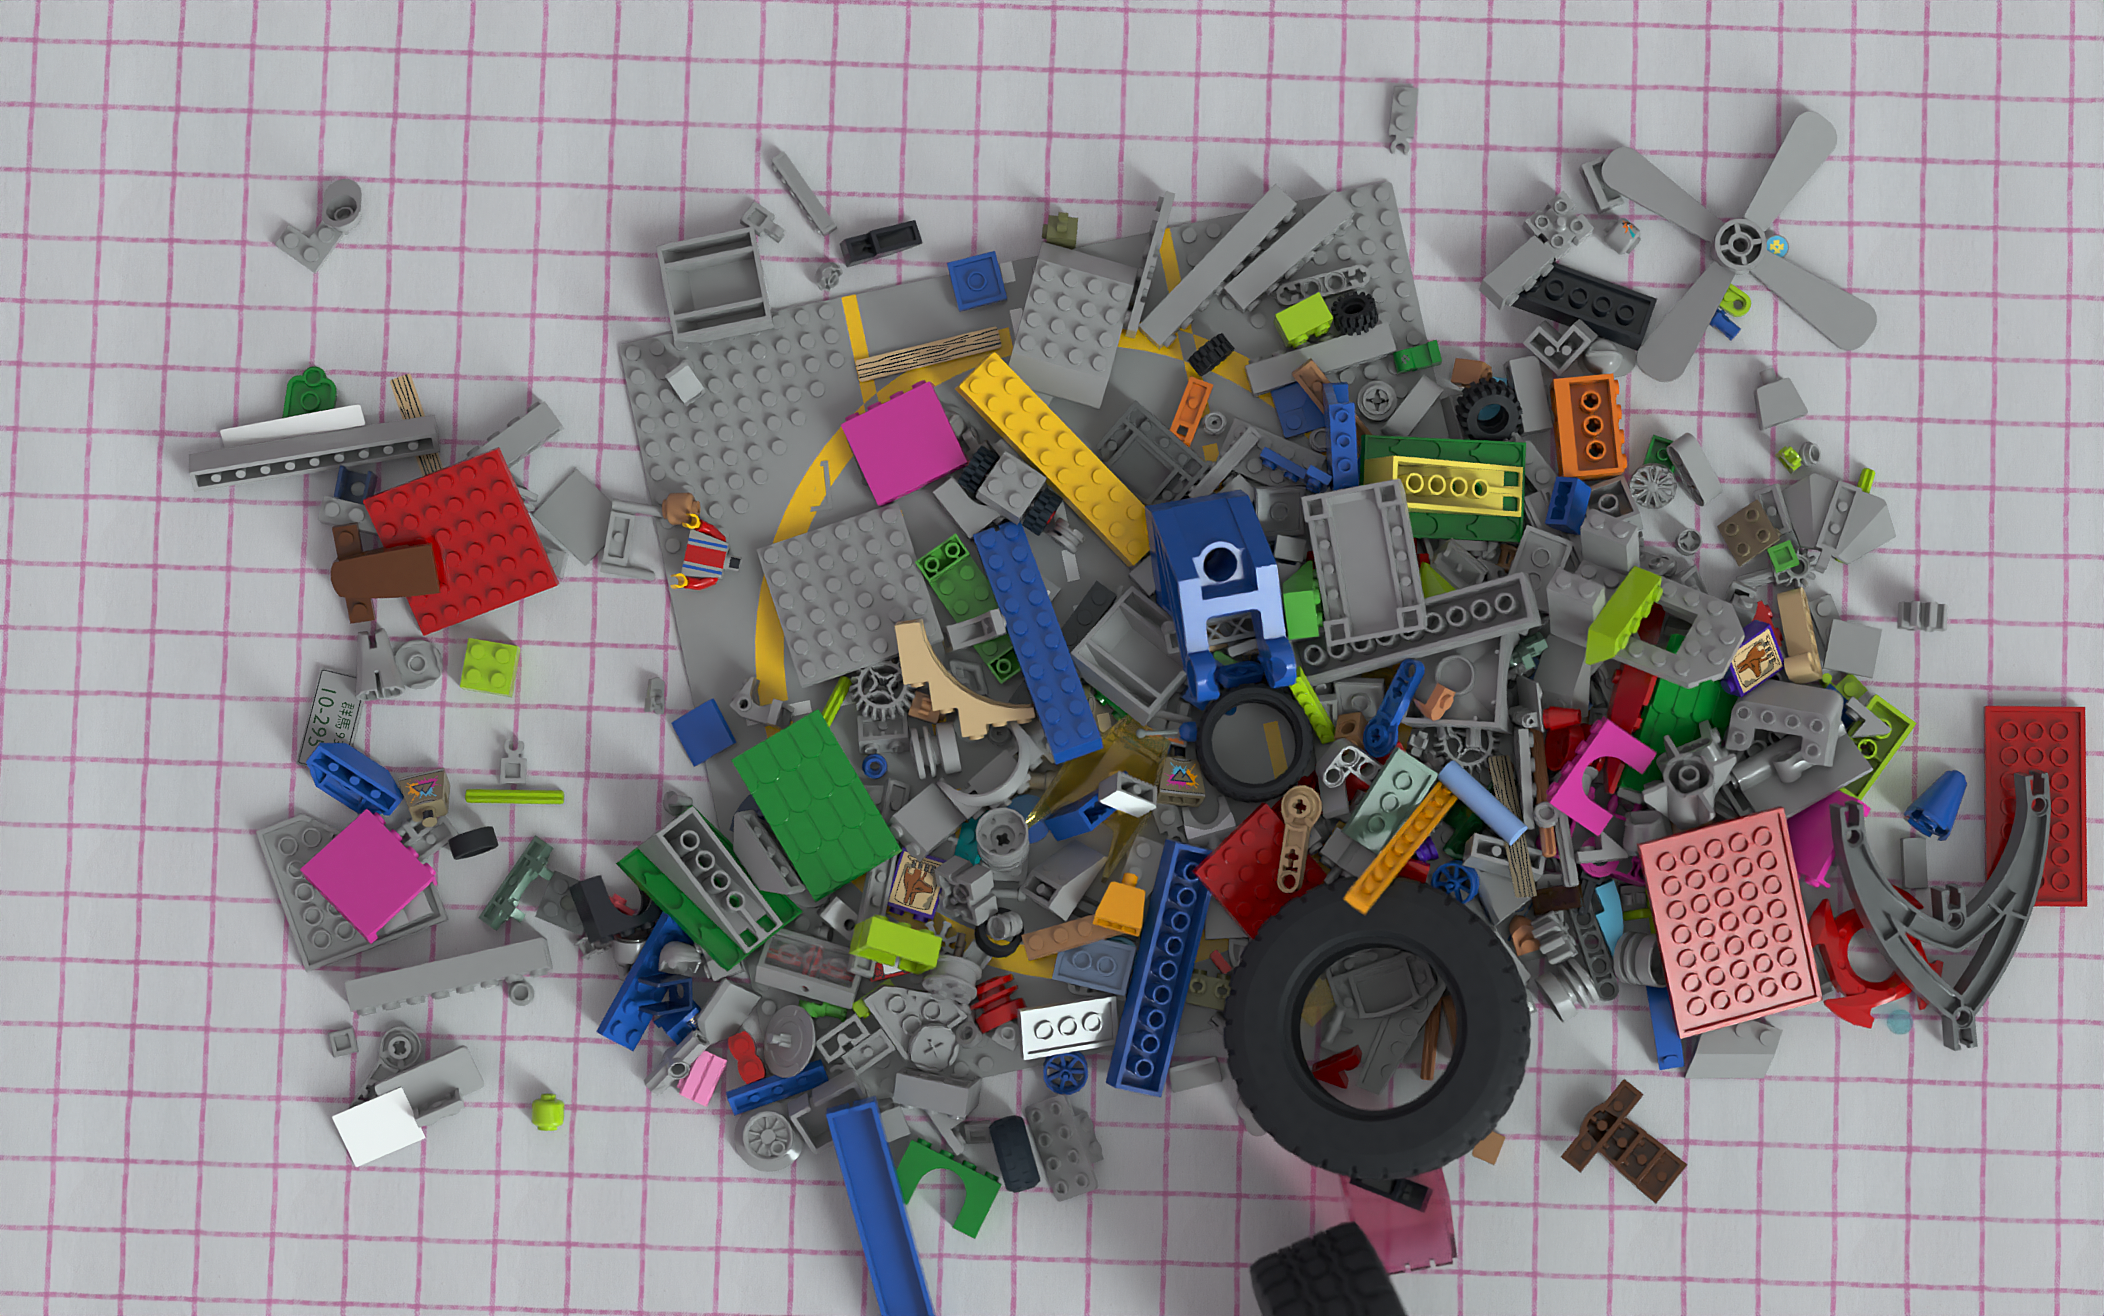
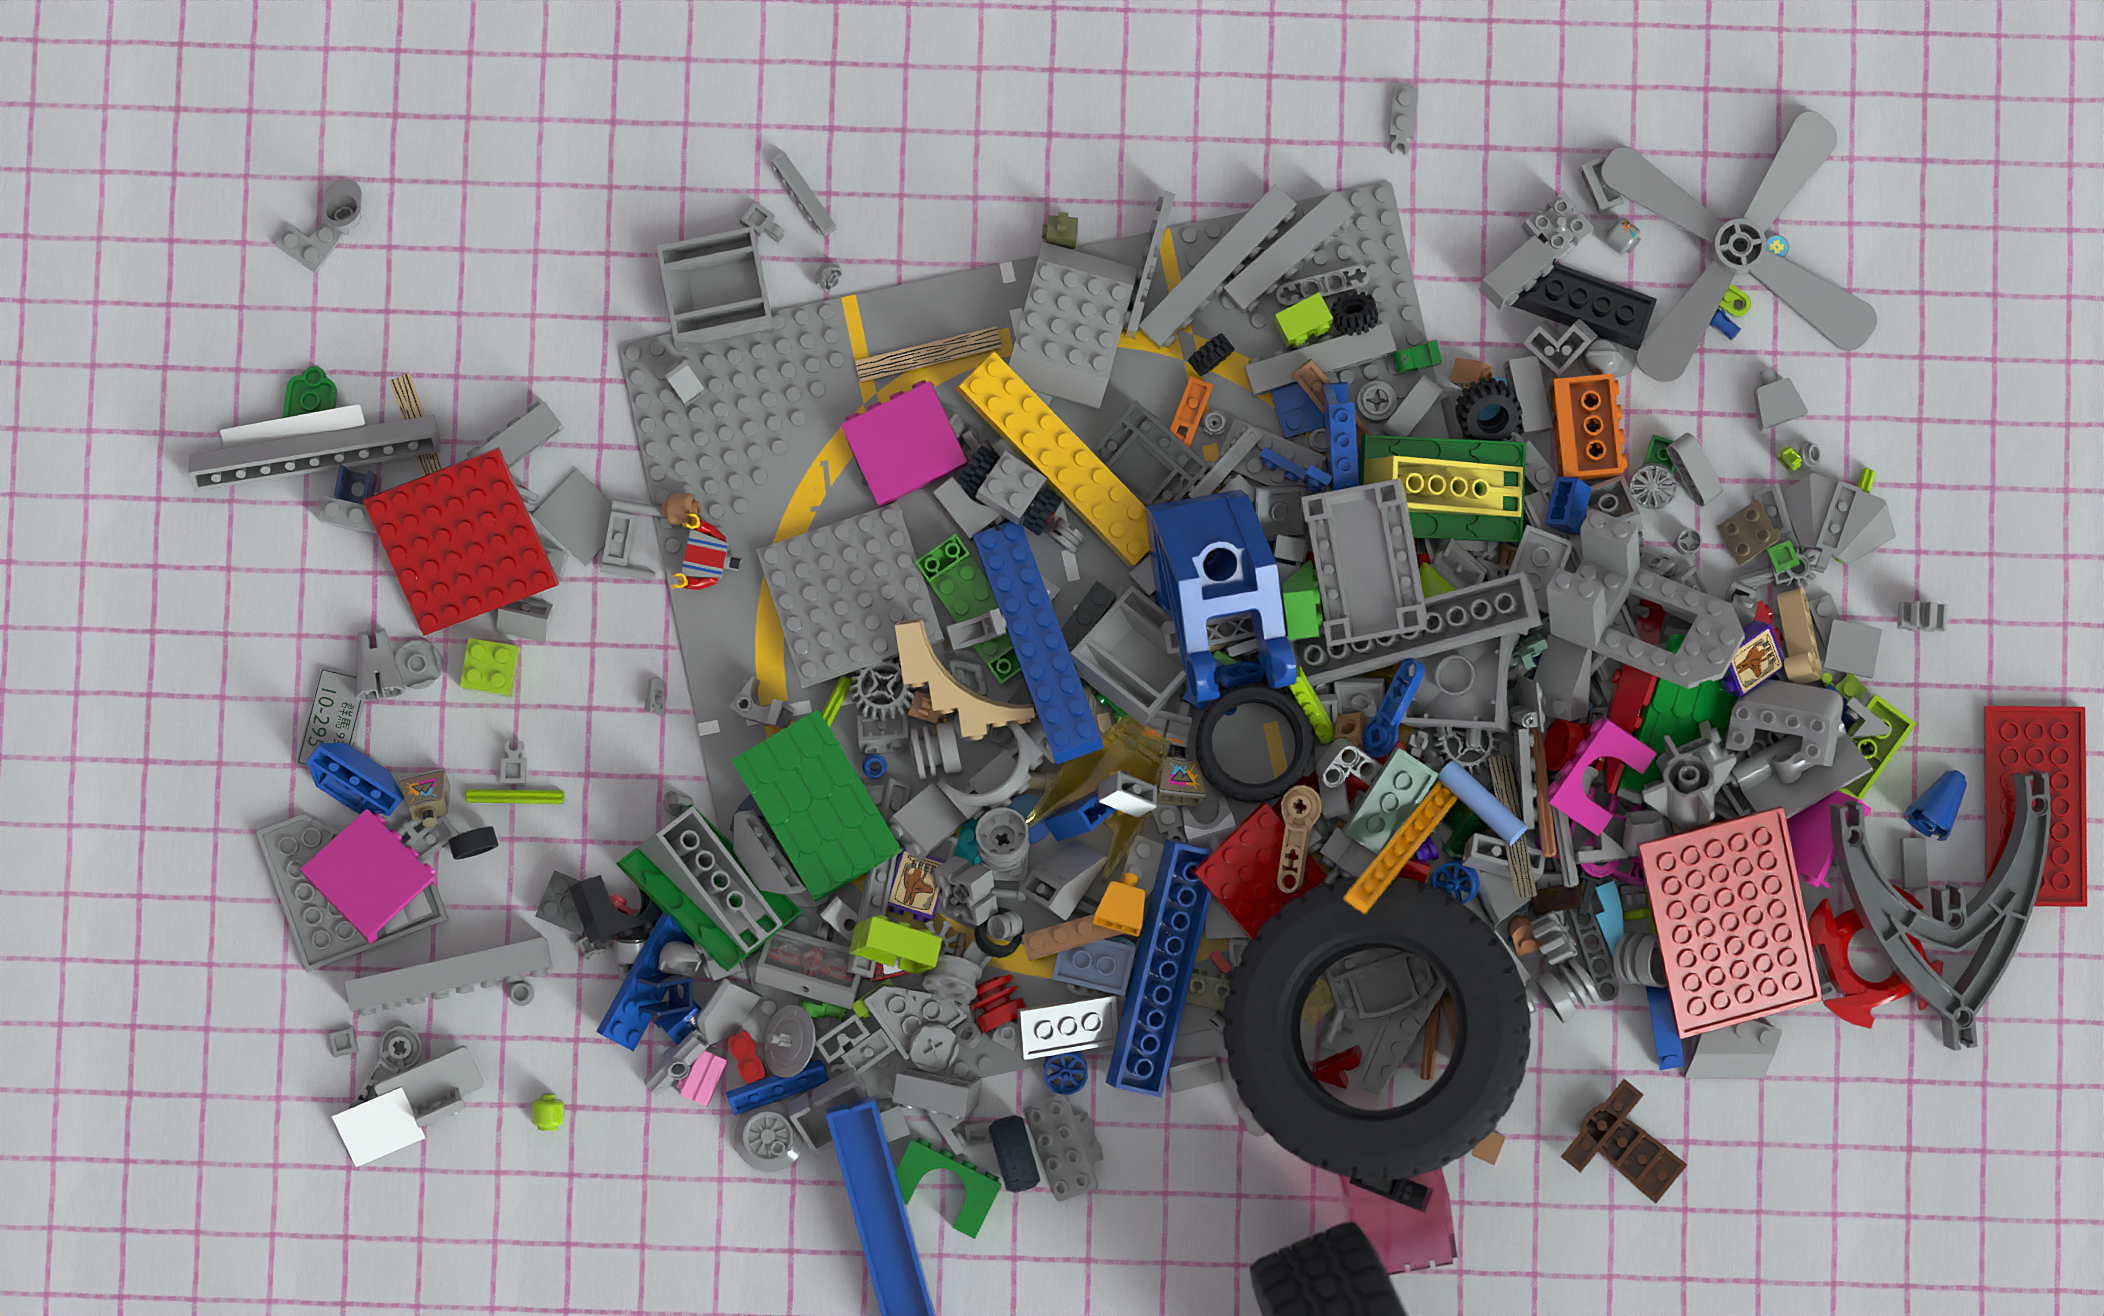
(379, 572): reddish brown slope -> none
(506, 898): sand green hinge -> none
(525, 619): none -> light grey panel
(703, 732): blue slope -> none
(880, 243): black slope -> none
(977, 281): blue plate -> none
(1186, 732): hinge -> none
(1437, 704): nougat plate -> none
(1545, 815): light grey tile -> none
(1561, 717): red cone -> none
(1622, 615): lime wedge -> none
(1899, 1022): clear light blue tile -> none

